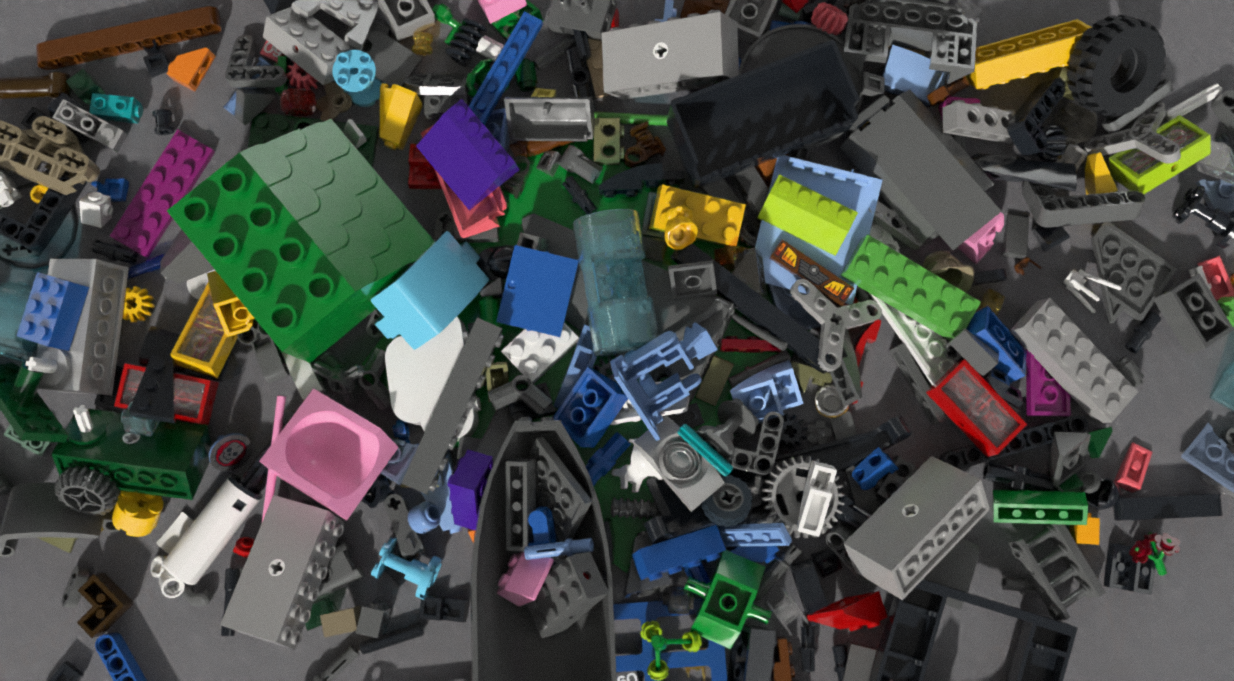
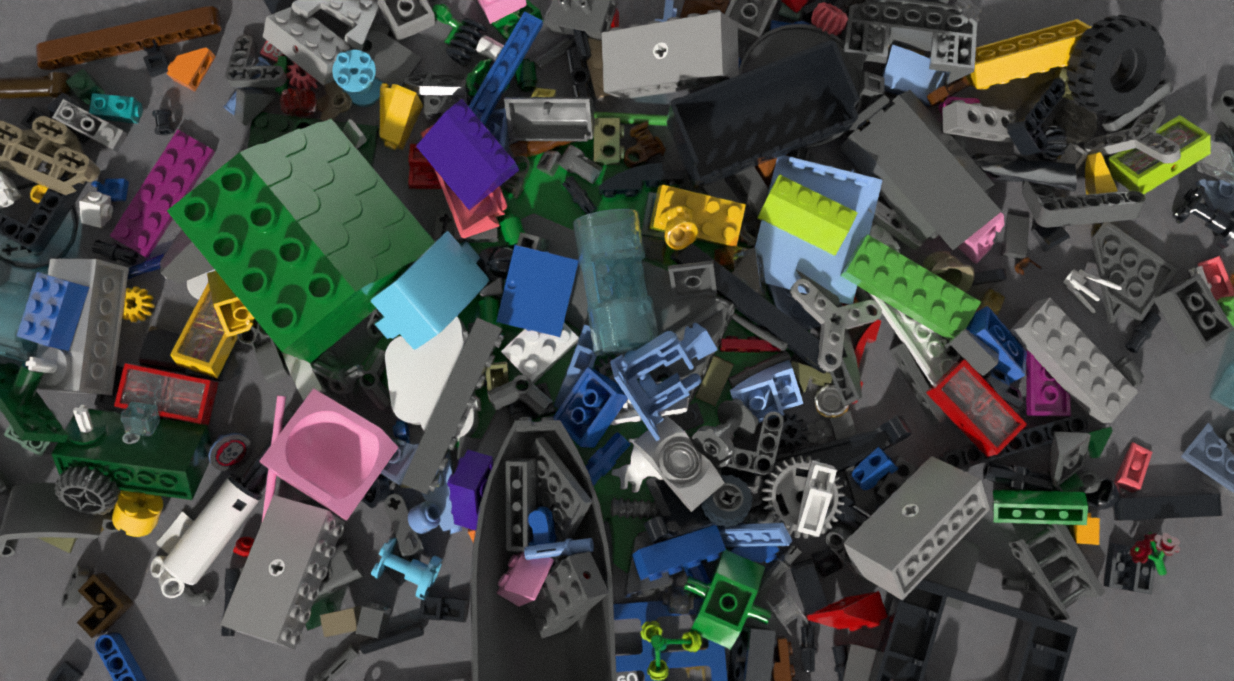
(156, 391): black wing -> none
(422, 43): clear yellow wheel -> none
(511, 229): none -> green brick
(705, 450): teal axle -> none
(808, 269): tile -> none
(1194, 102): white axle -> none

